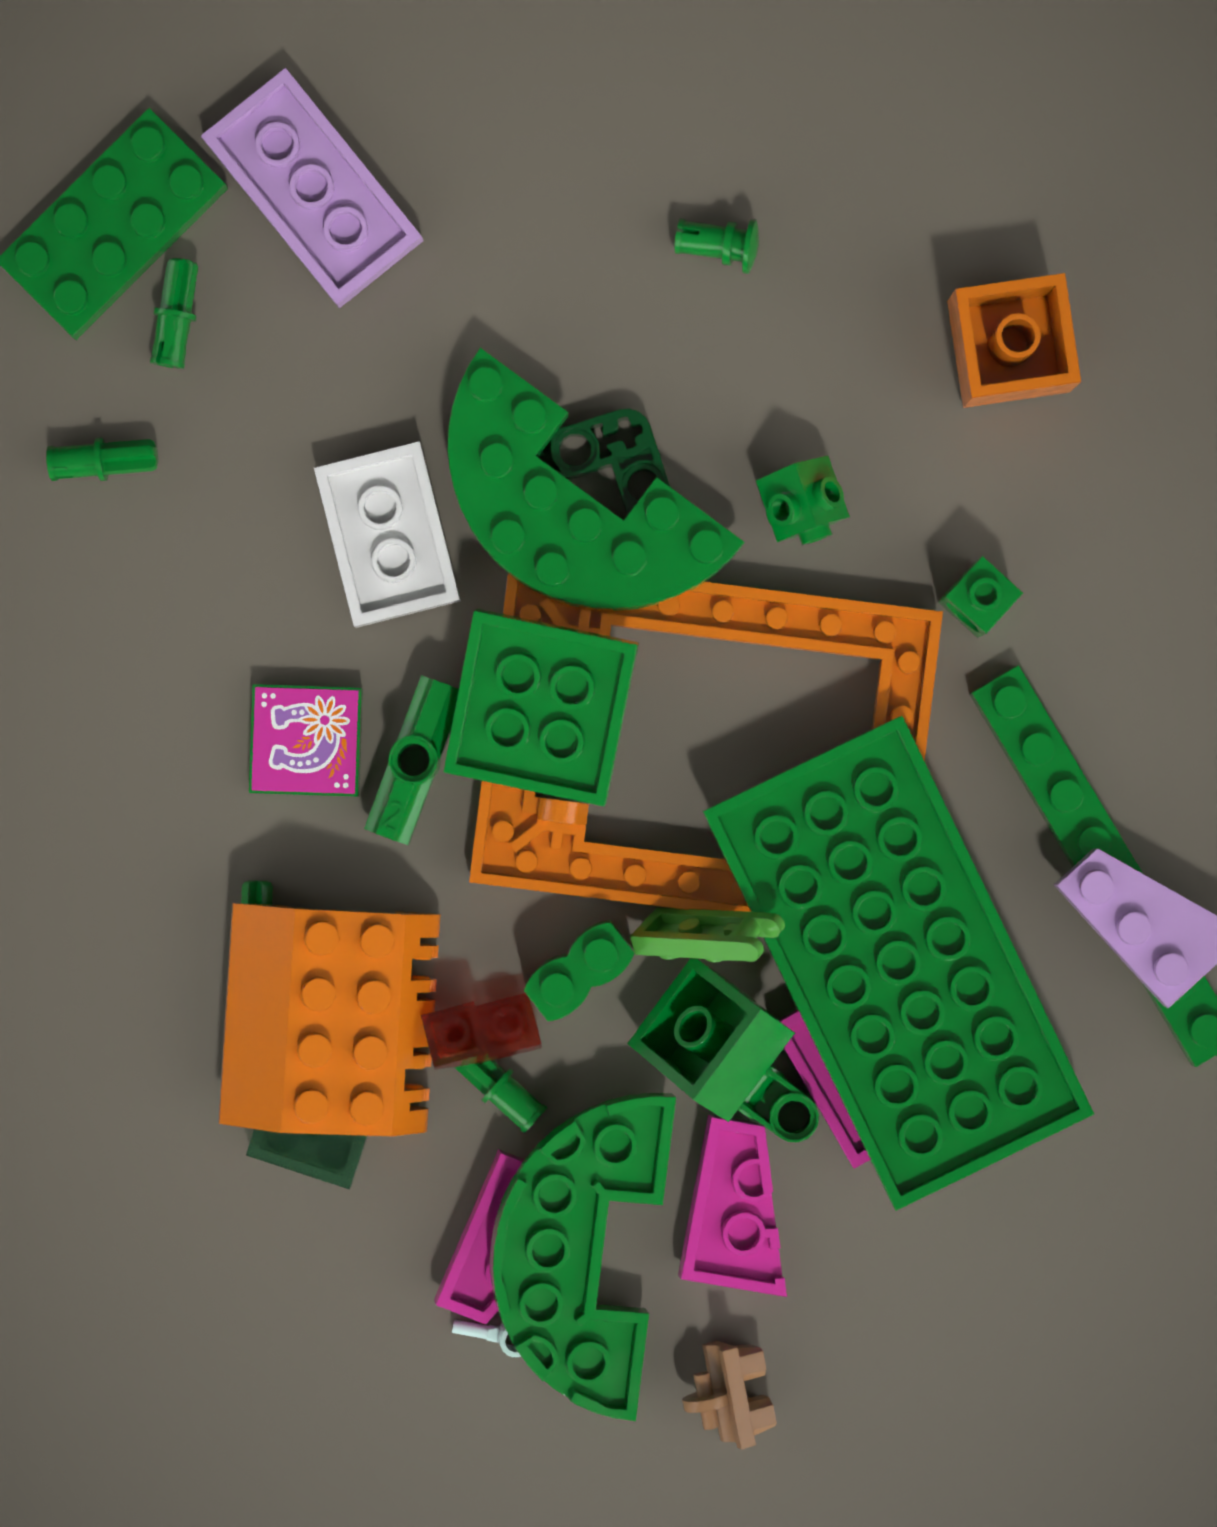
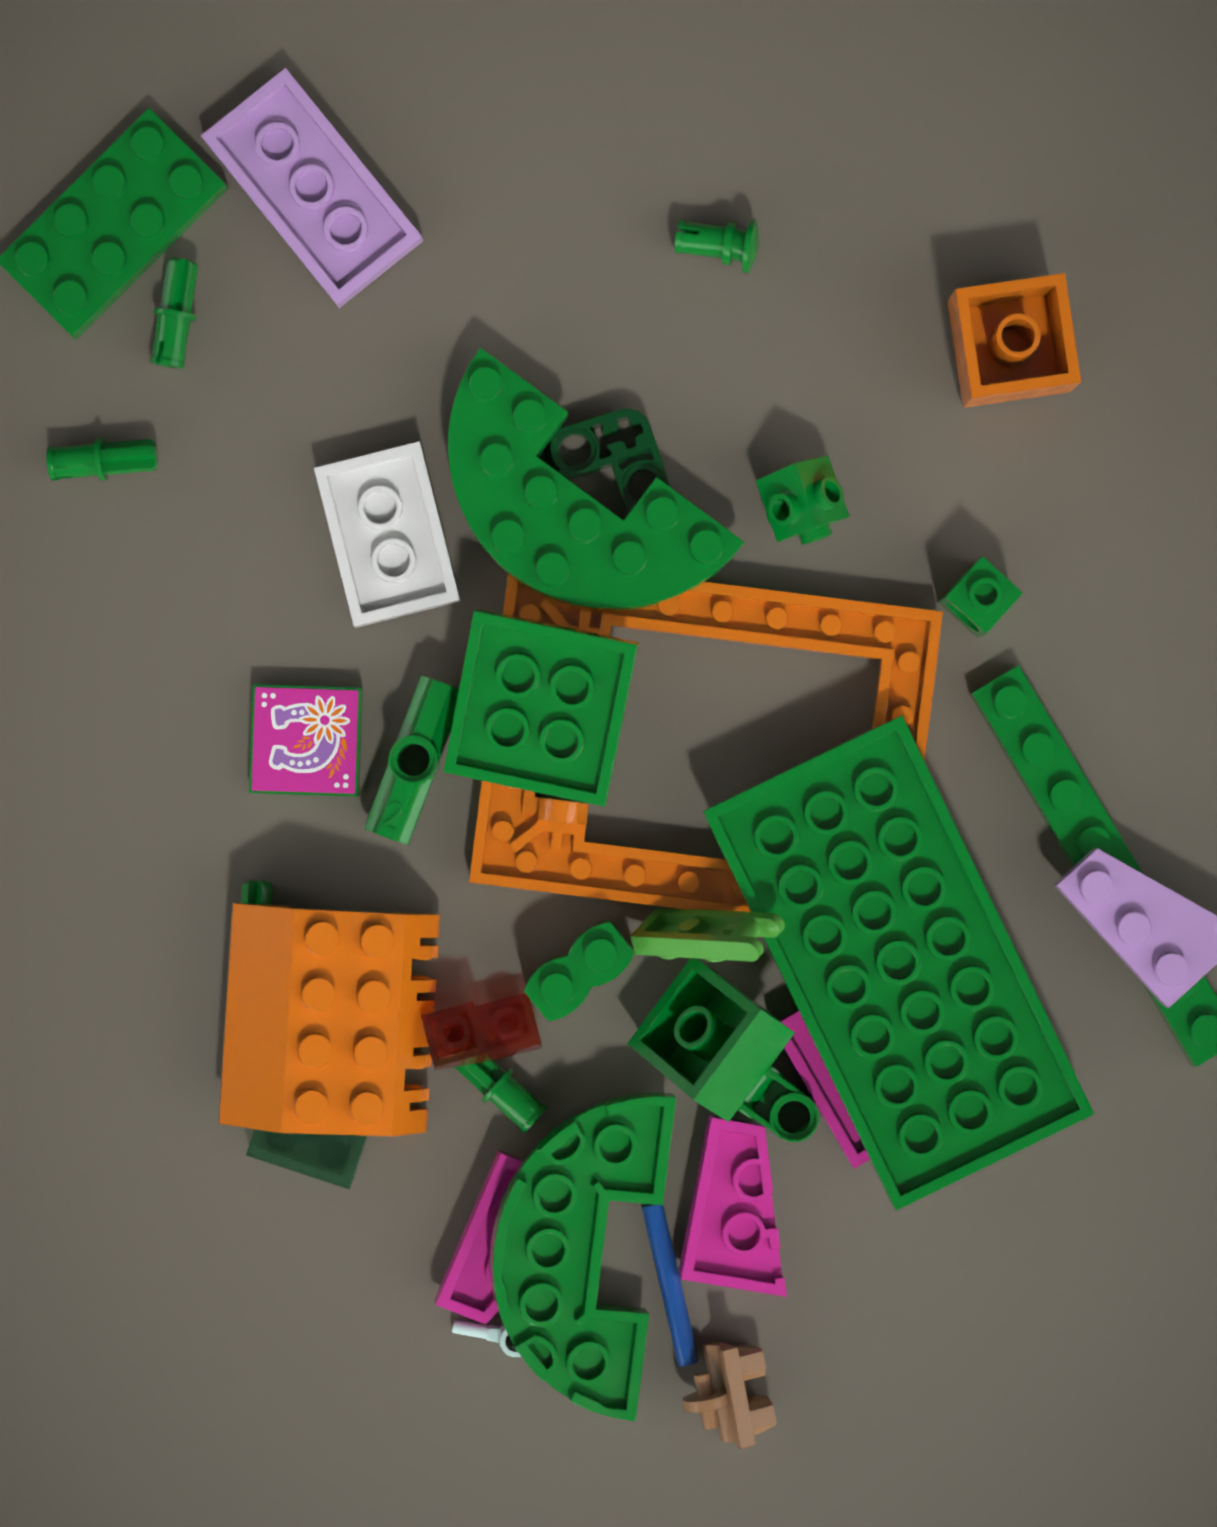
(670, 1284): none -> blue bar

